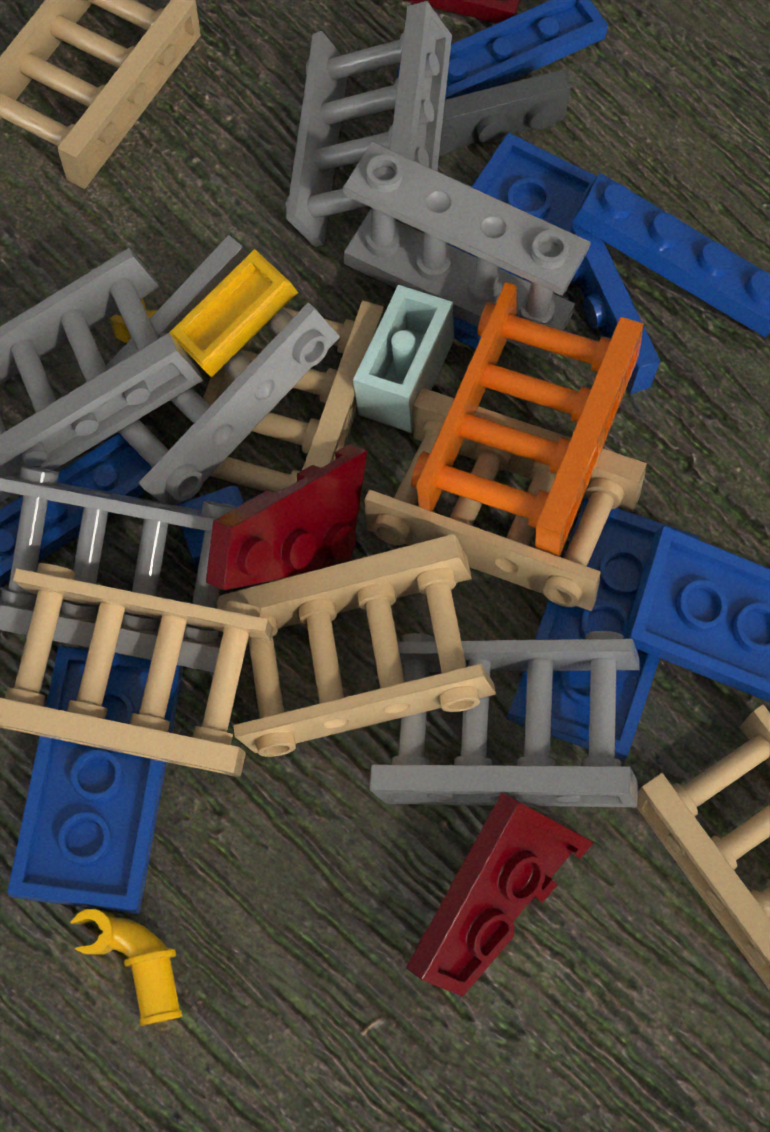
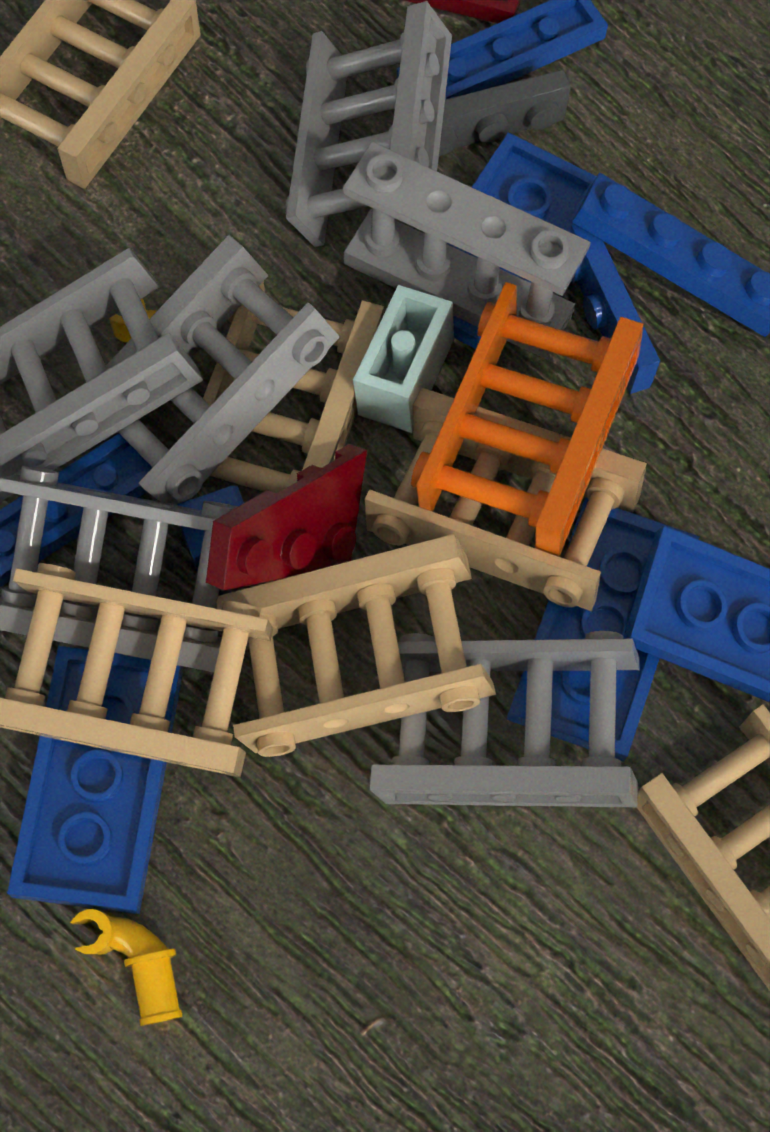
(233, 312): yellow tile -> none
(495, 883): dark red wing -> none

